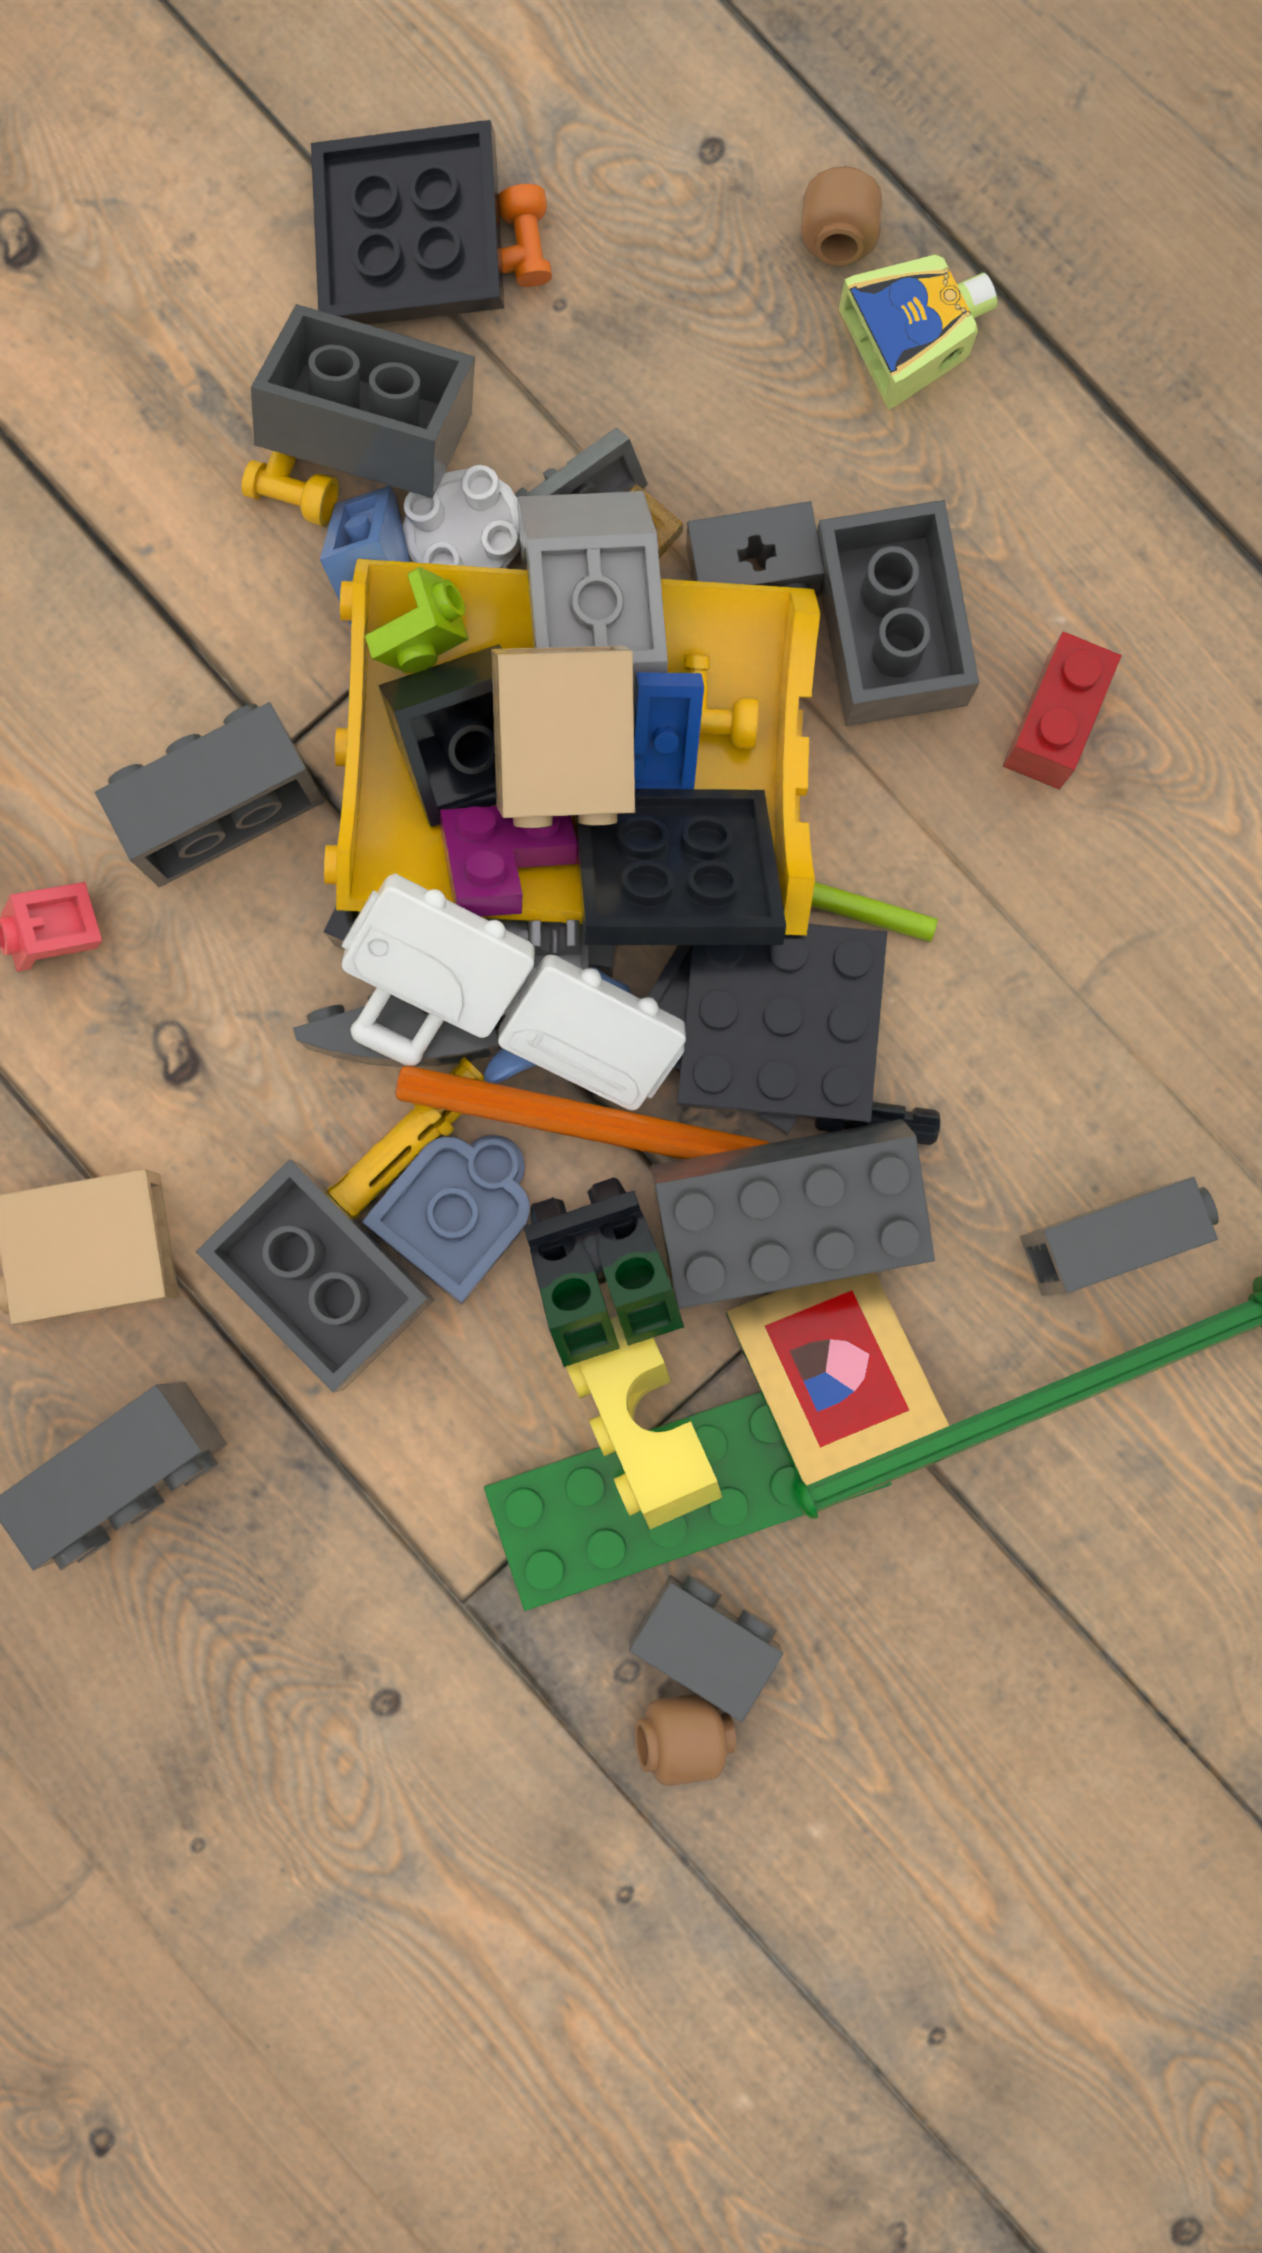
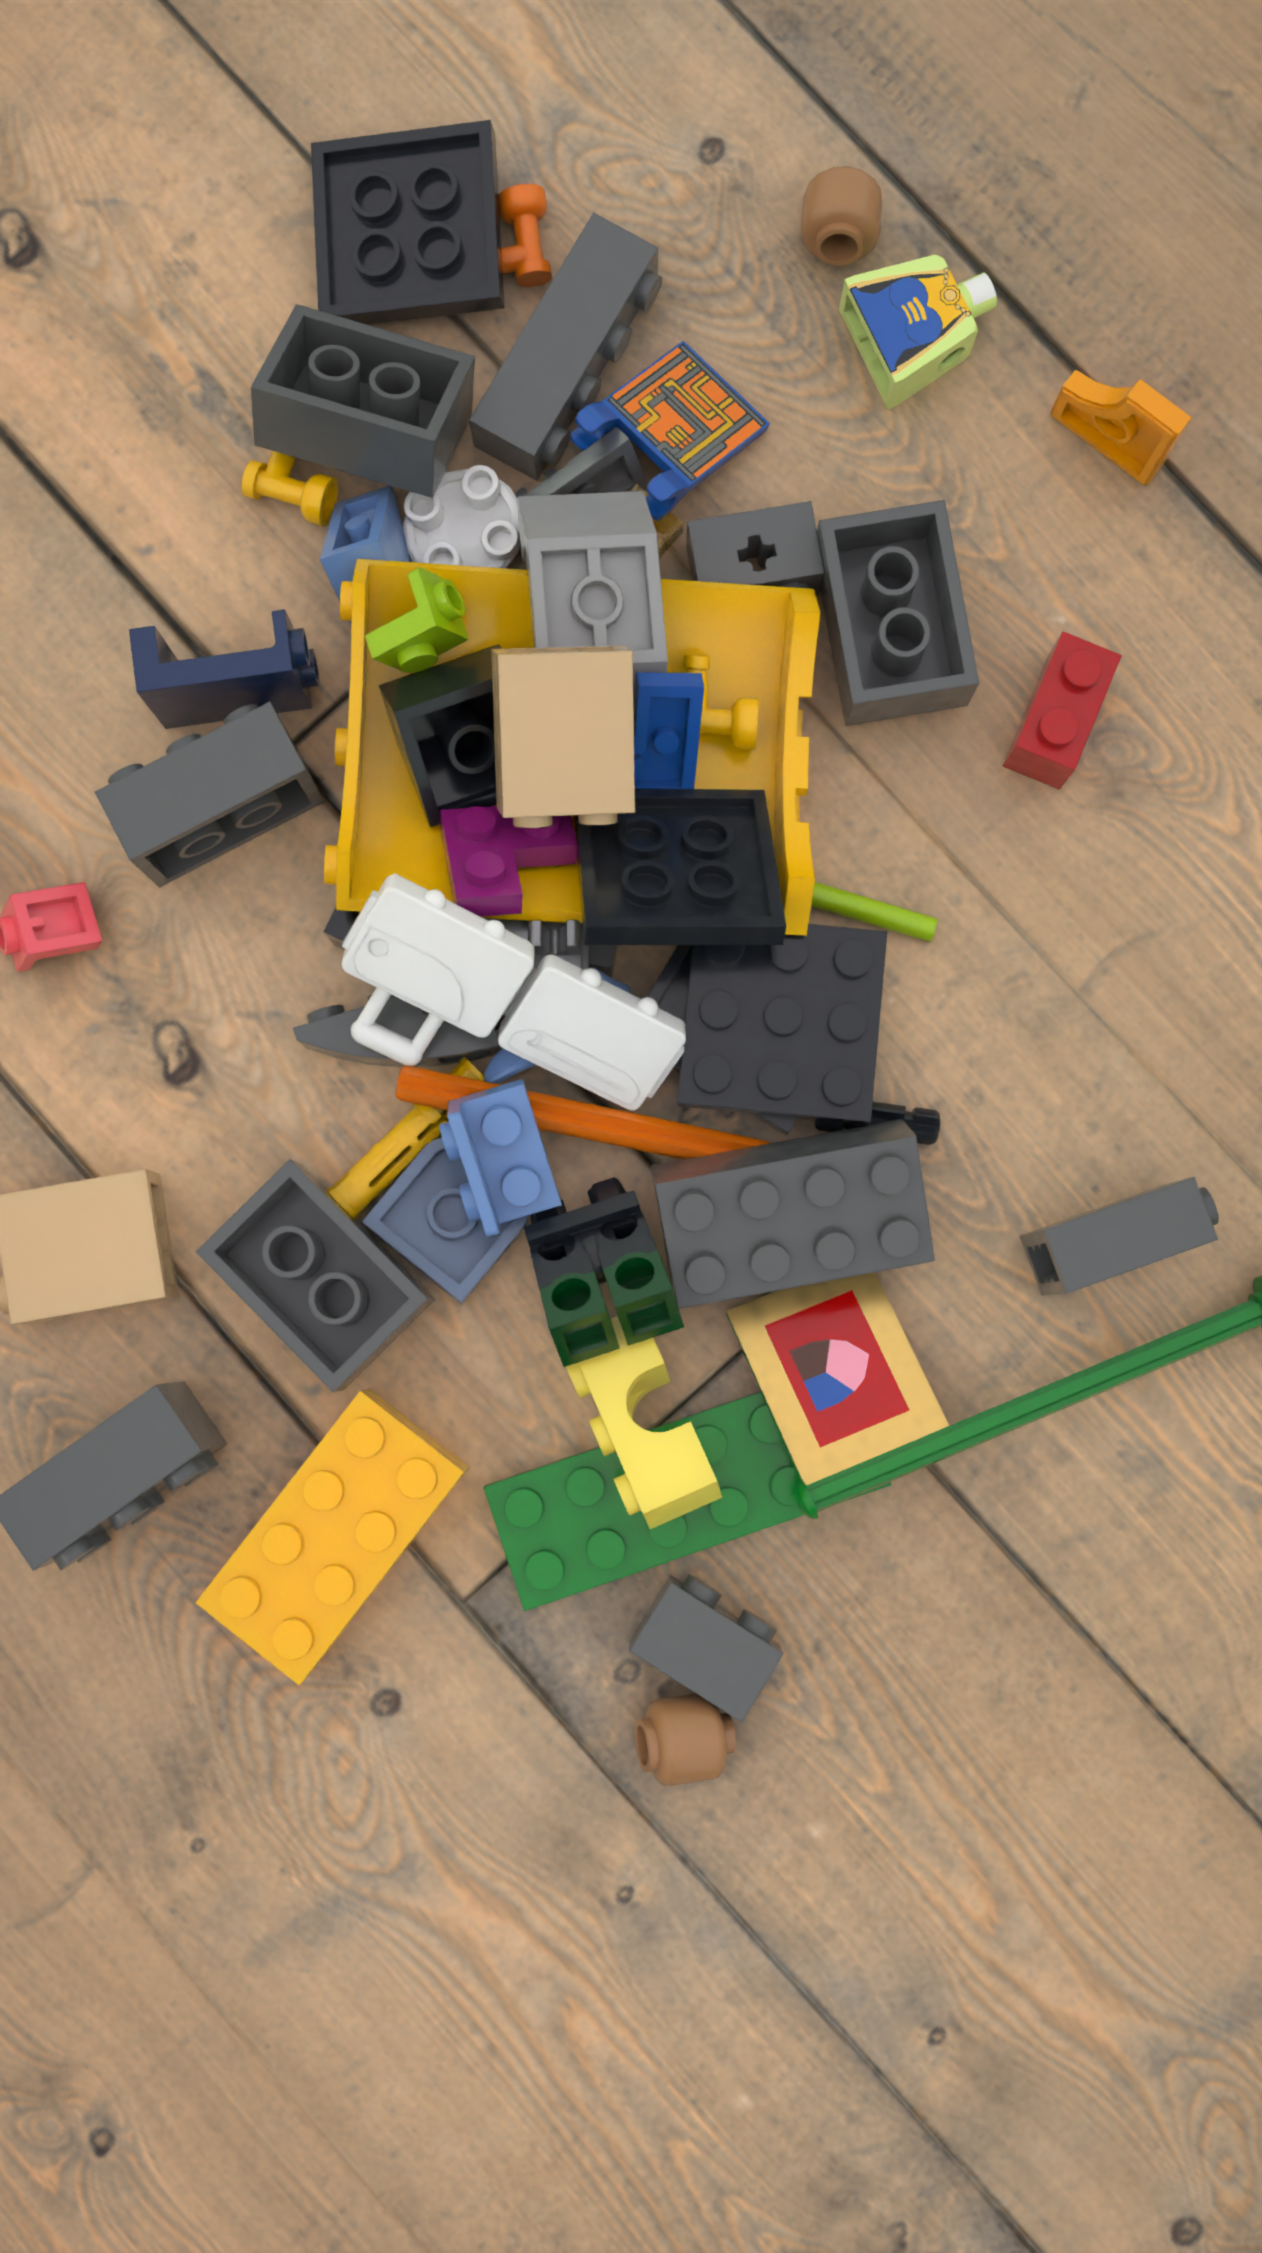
(216, 685): none -> panel
(332, 1535): none -> yellow piece
(500, 1154): none -> medium blue bracket
(566, 347): none -> dark grey brick
(679, 418): none -> flag
(1125, 424): none -> light orange tile

